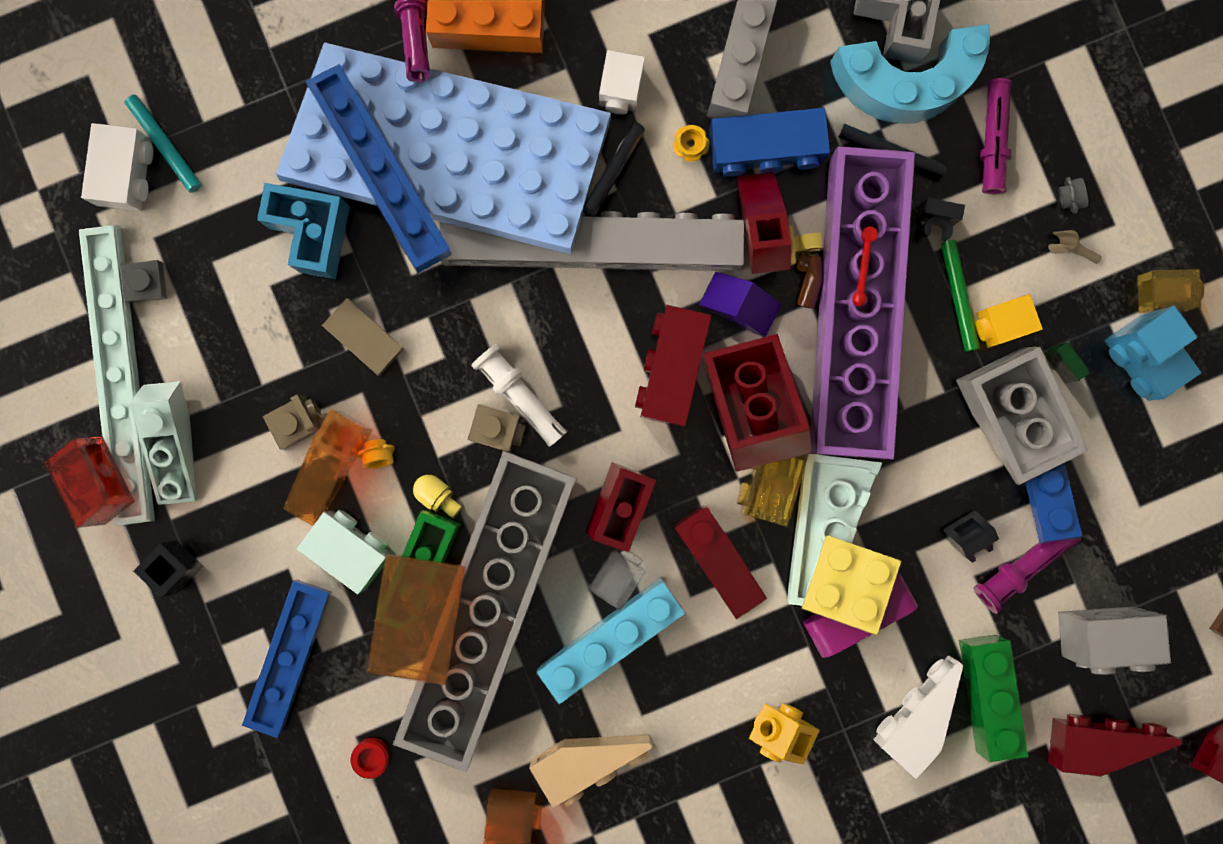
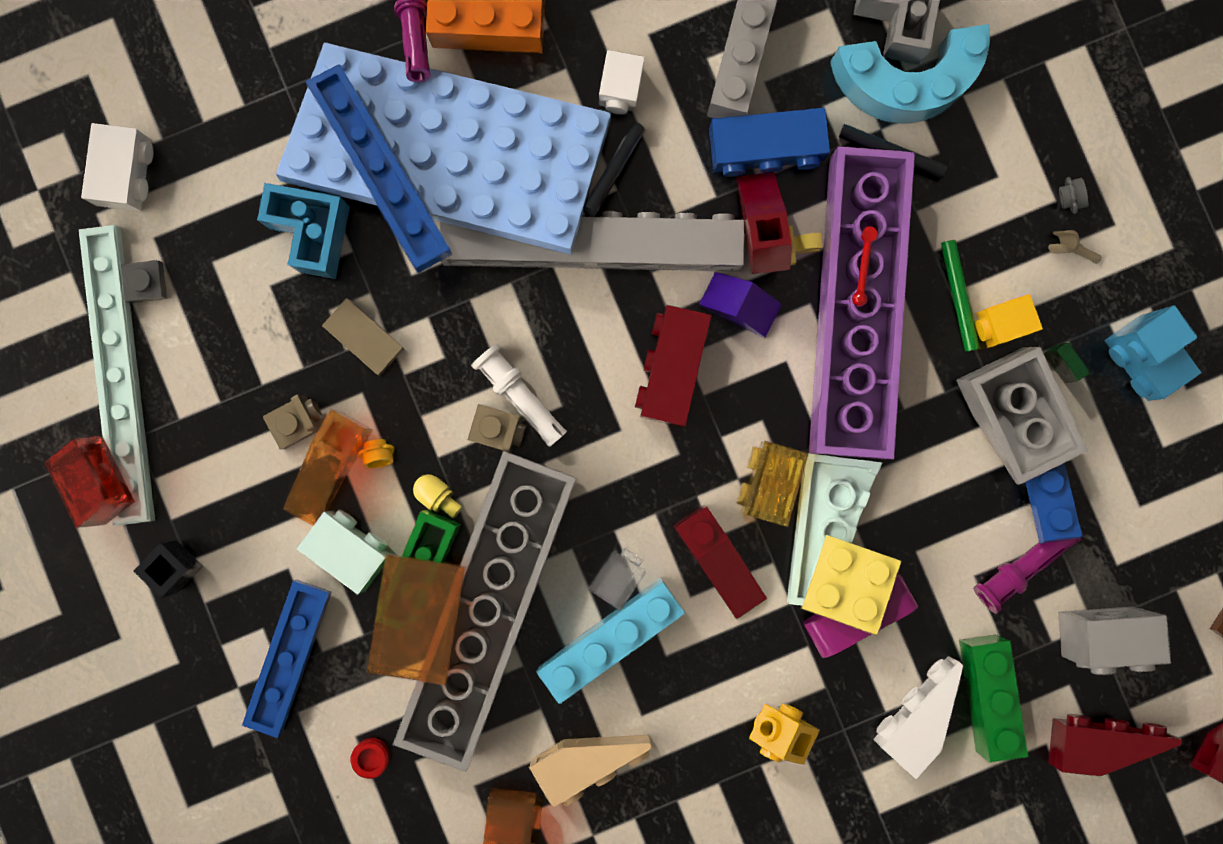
(163, 143): teal bar -> none
(166, 440): light aqua slope -> none
(620, 507): dark red brick -> none
(688, 133): yellow plate -> none
(757, 403): dark red brick -> none
(813, 279): reddish brown arm -> none
(939, 213): black tile -> none
(971, 535): black tile -> none
(995, 179): magenta pin -> none
(1170, 288): clear yellow brick -> none

